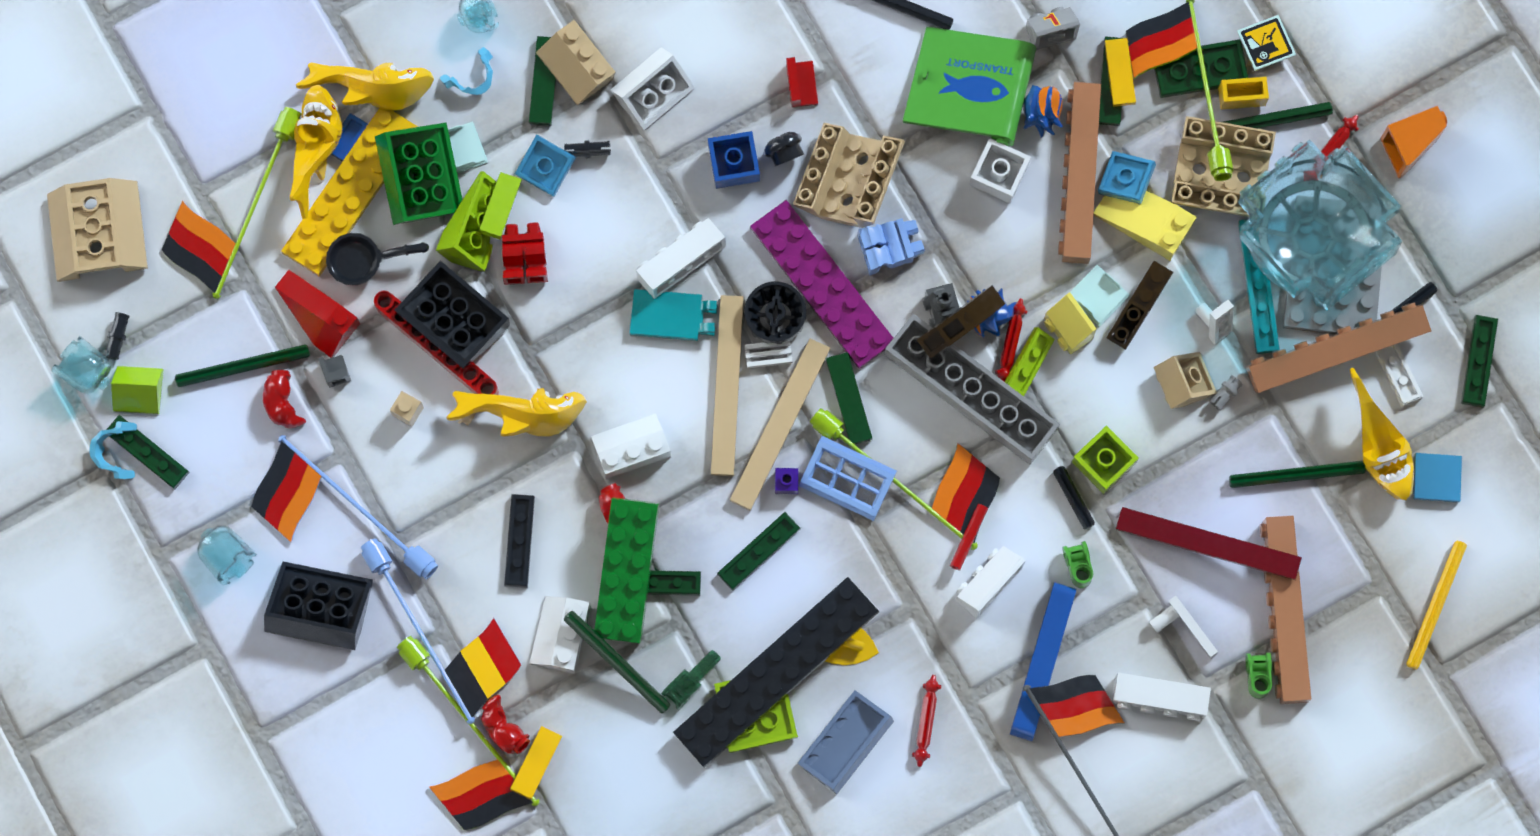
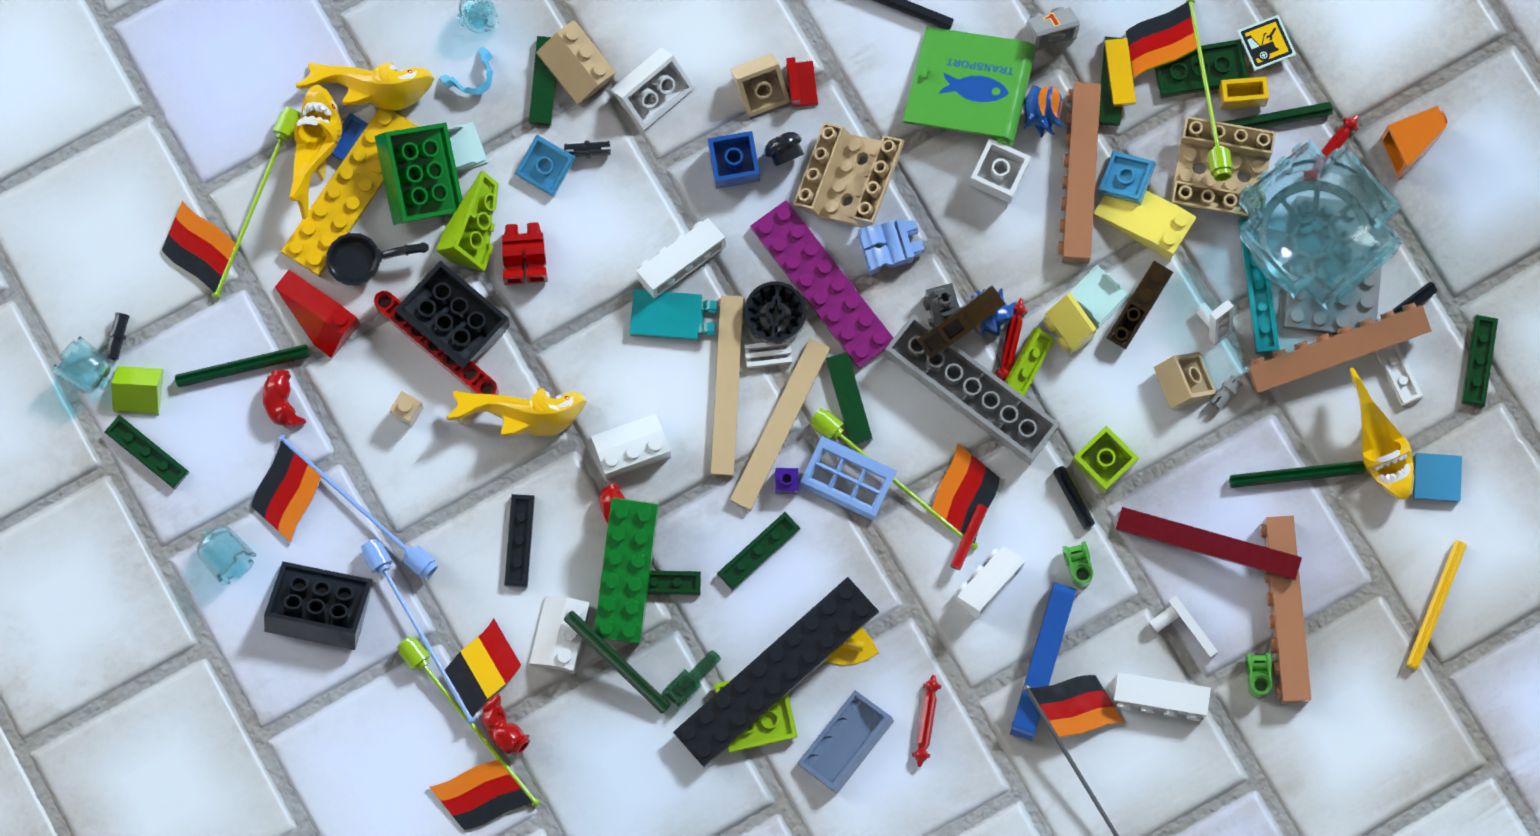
(97, 449): medium azure helmet -> none
(113, 223): tan slope -> none
(334, 371): dark grey panel -> none
(500, 205): lime tile -> none
(536, 762): yellow tile -> none
(760, 85): none -> tan slope

